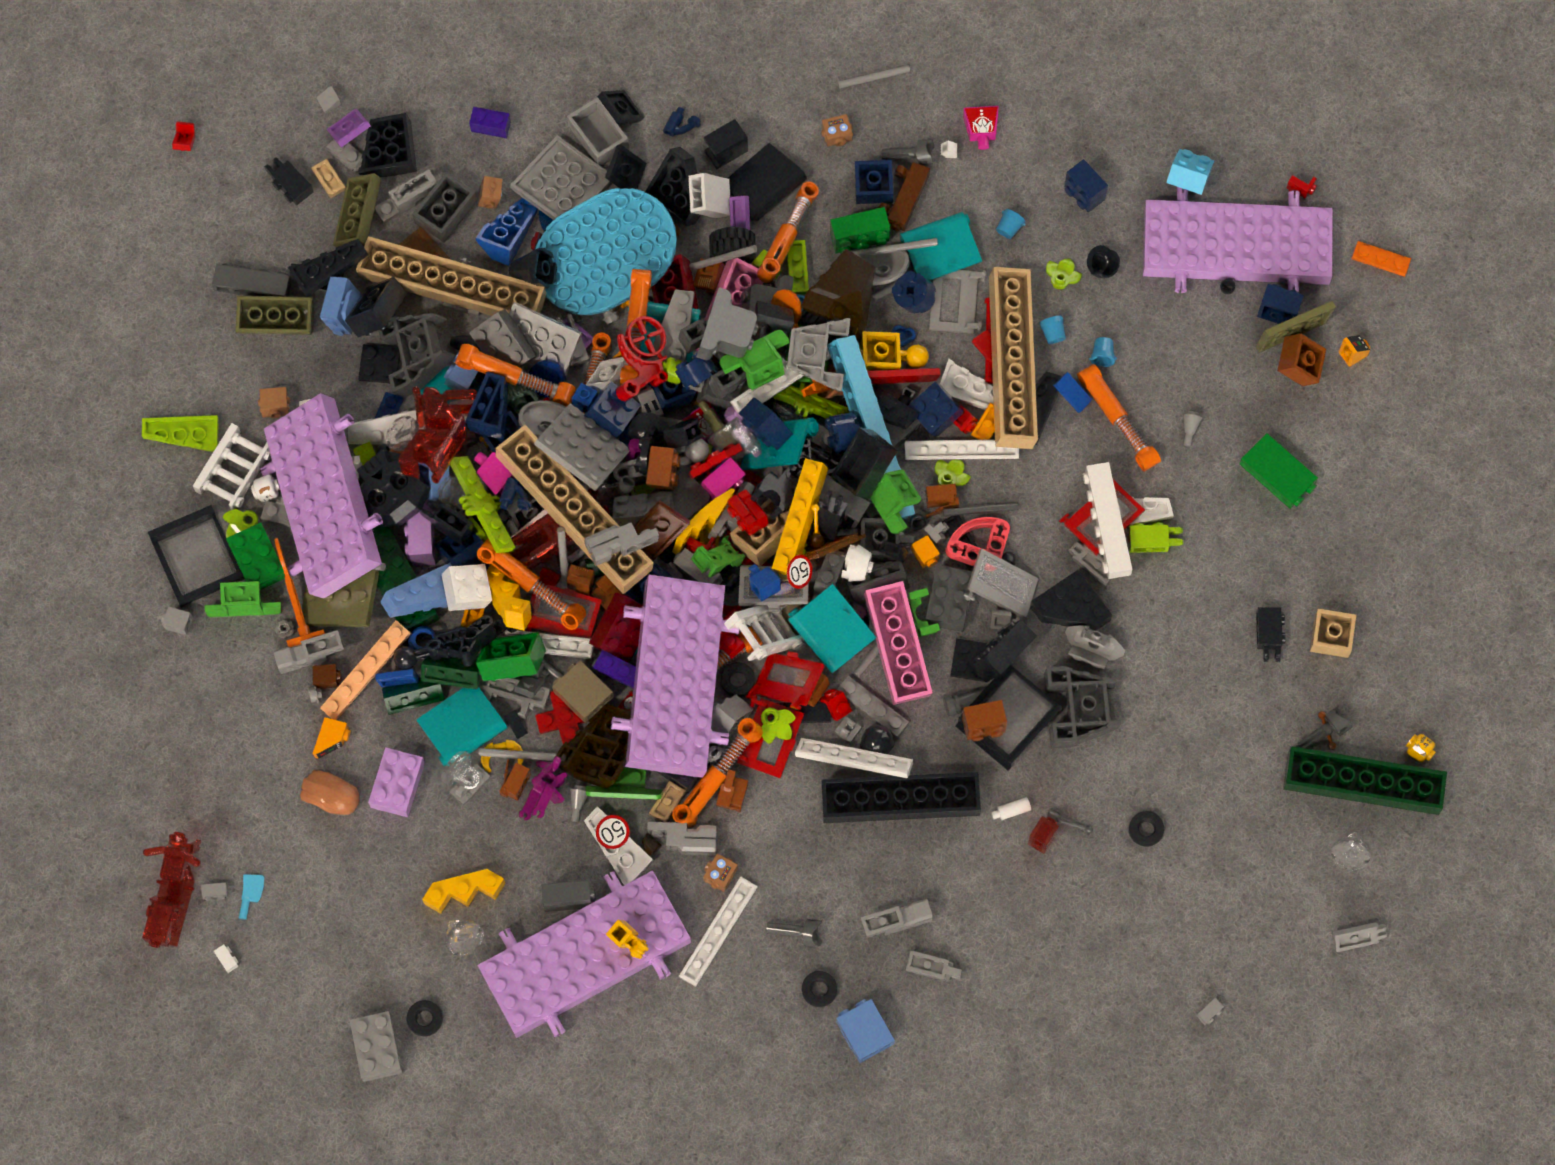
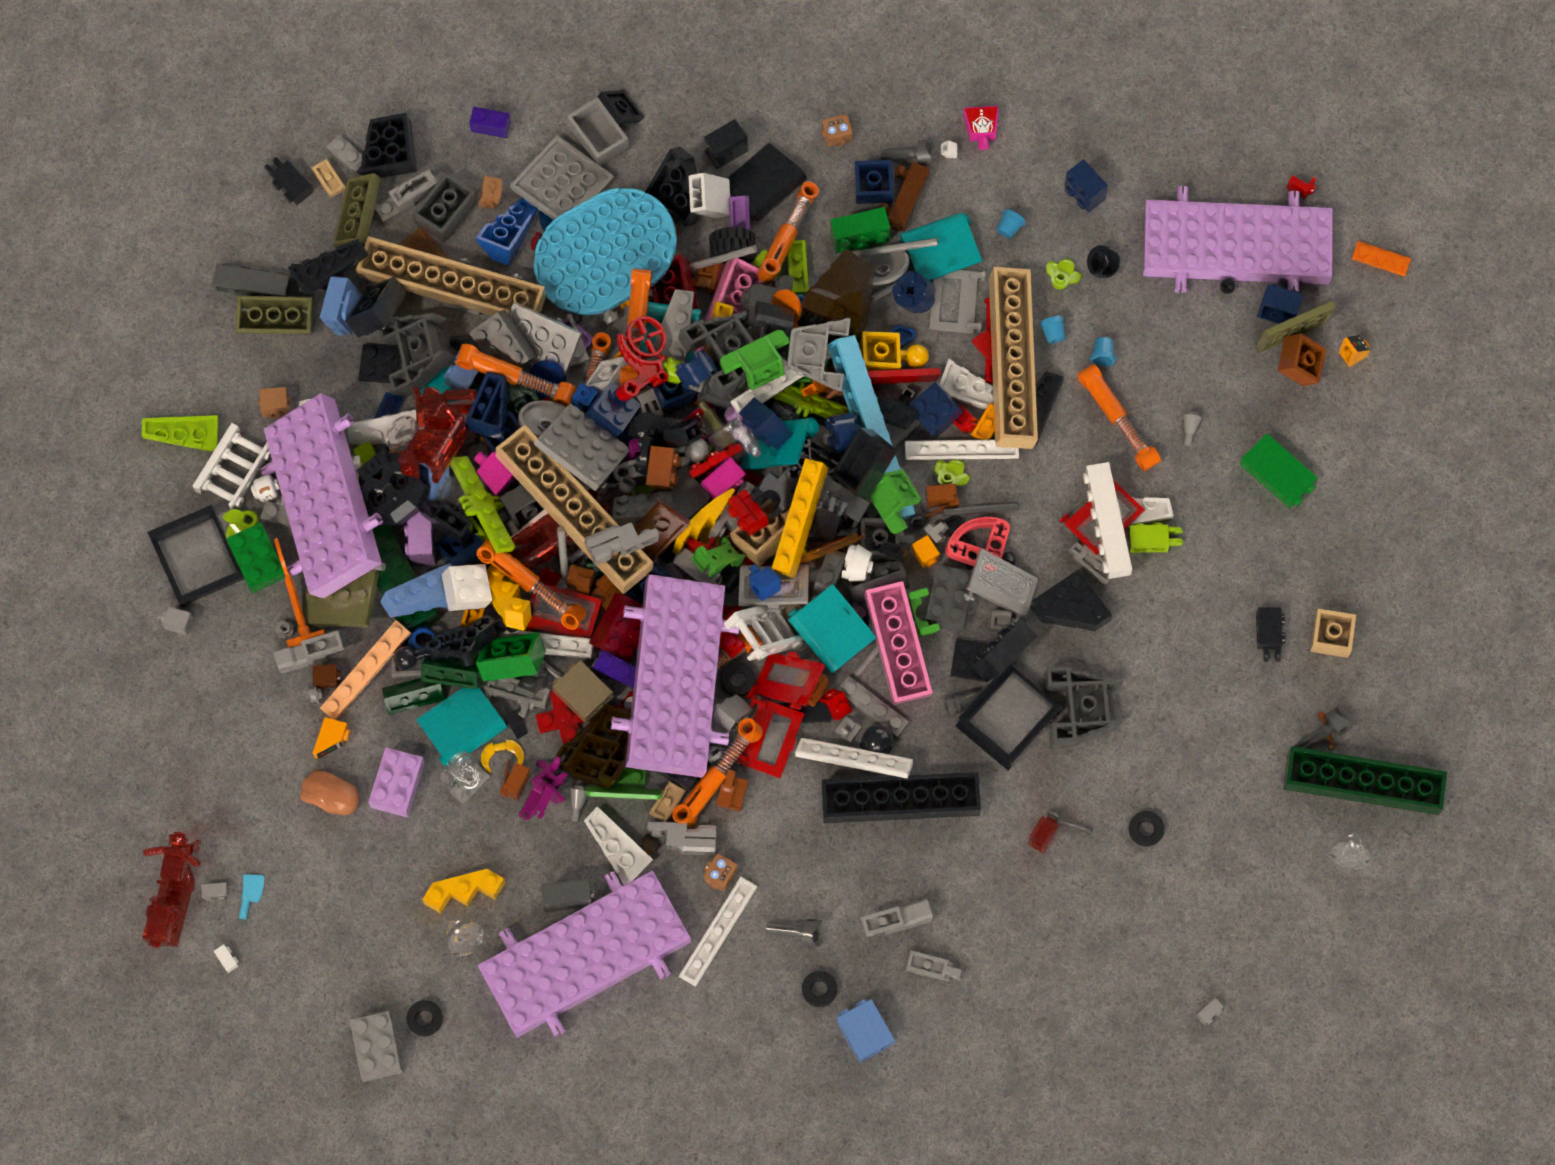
(184, 136): red bracket -> none
(241, 600): bright green plate -> none
(328, 99): light grey slope -> none
(348, 127): medium lavender tile -> none
(397, 678): blue tile -> none
(509, 492): dark blue plant -> none
(516, 754): light grey bar -> none
(535, 268): black cone -> none
(612, 831): sticker -> none
(625, 169): black plate -> none
(626, 936): yellow brick -> none
(672, 126): dark blue plant -> none
(727, 328): brick -> none
(779, 726): lime plate -> none
(799, 571): sticker -> none
(816, 538): hinge -> none
(874, 76): light grey bar -> none
(984, 720): dark orange brick -> none
(1012, 809): white cylinder -> none
(1072, 392): blue tile -> none
(1108, 649): light grey piece -> none
(1190, 171): medium azure brick -> none
(1359, 936): light grey hinge -> none
(1421, 748): yellow head -> none

